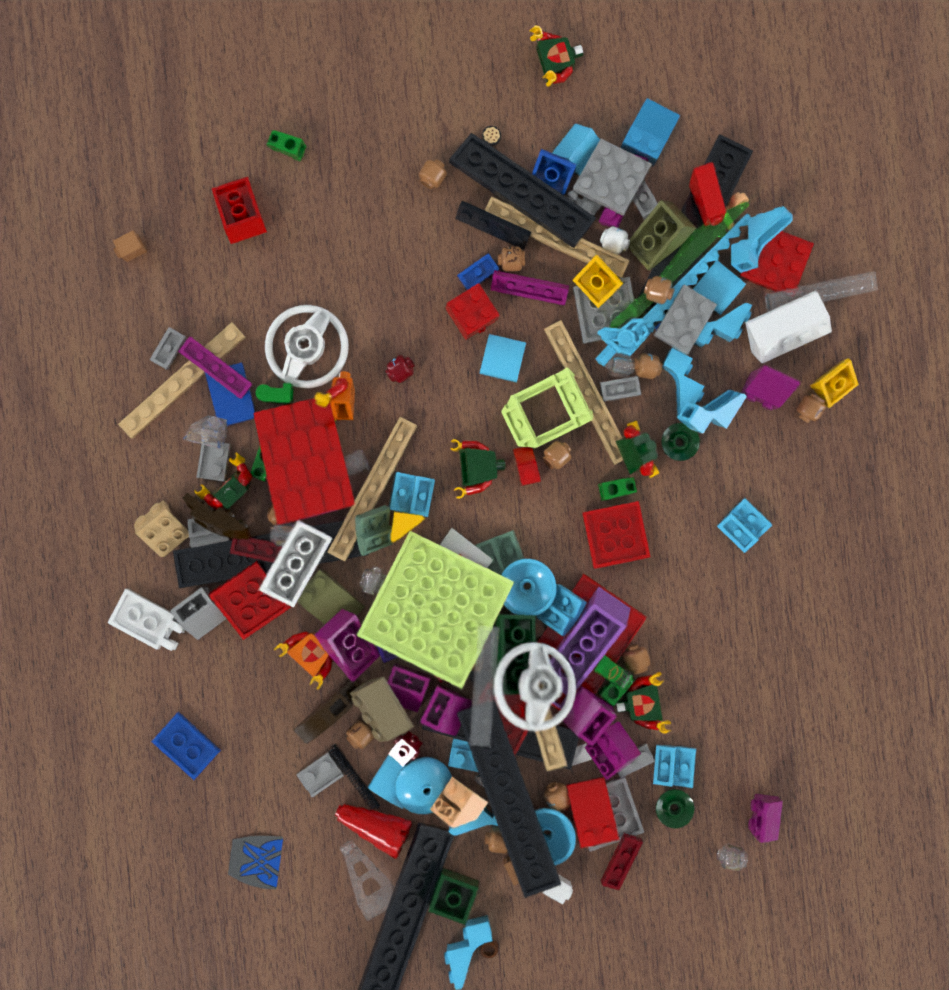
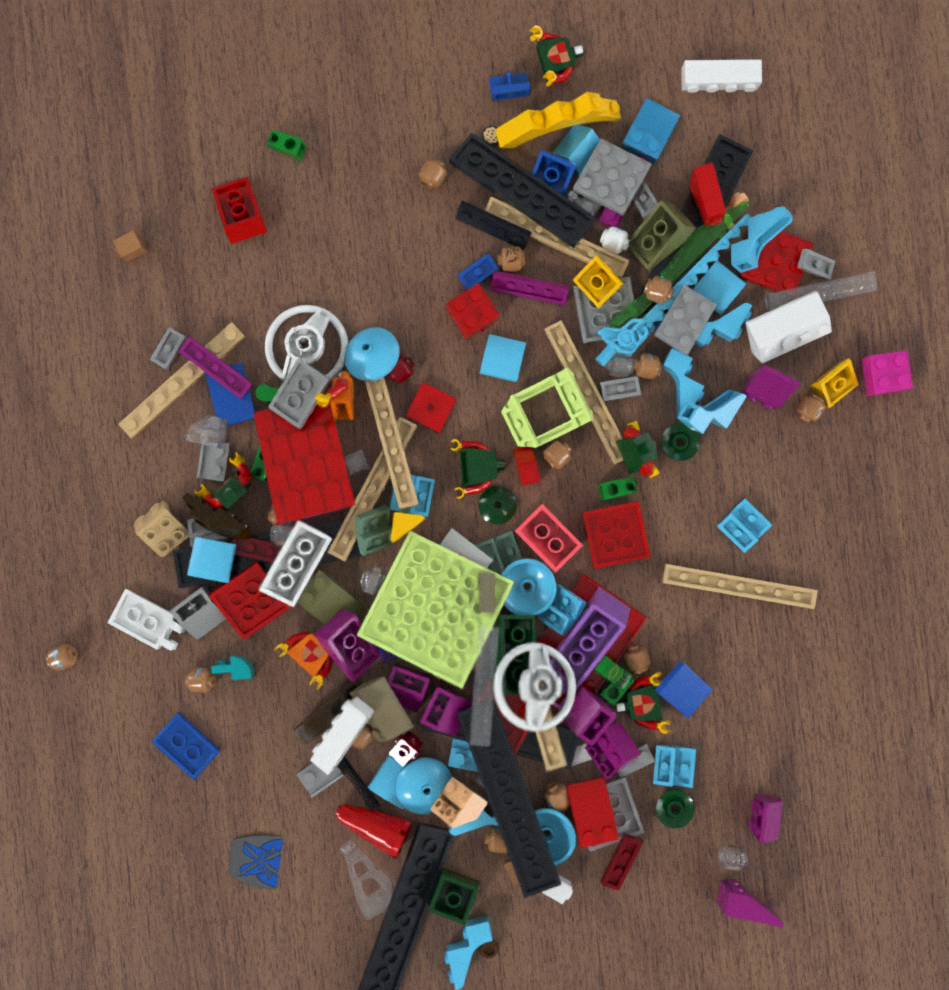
(61, 657): none -> medium nougat head
(200, 680): none -> medium nougat head
(211, 560): none -> medium azure slope
(239, 667): none -> teal brick
(297, 393): none -> light grey plate
(342, 734): none -> white brick
(377, 360): none -> medium azure dish
(392, 443): none -> tan plate
(431, 407): none -> red plate
(486, 592): none -> dark tan slope
(487, 508): none -> dark green dish
(509, 86): none -> blue panel
(548, 538): none -> coral slope
(559, 115): none -> yellow arch
(683, 689): none -> blue tile
(721, 75): none -> white brick
(739, 586): none -> tan plate
(742, 904): none -> magenta slope
(816, 264): none -> light grey plate
(887, 373): none -> dark pink brick

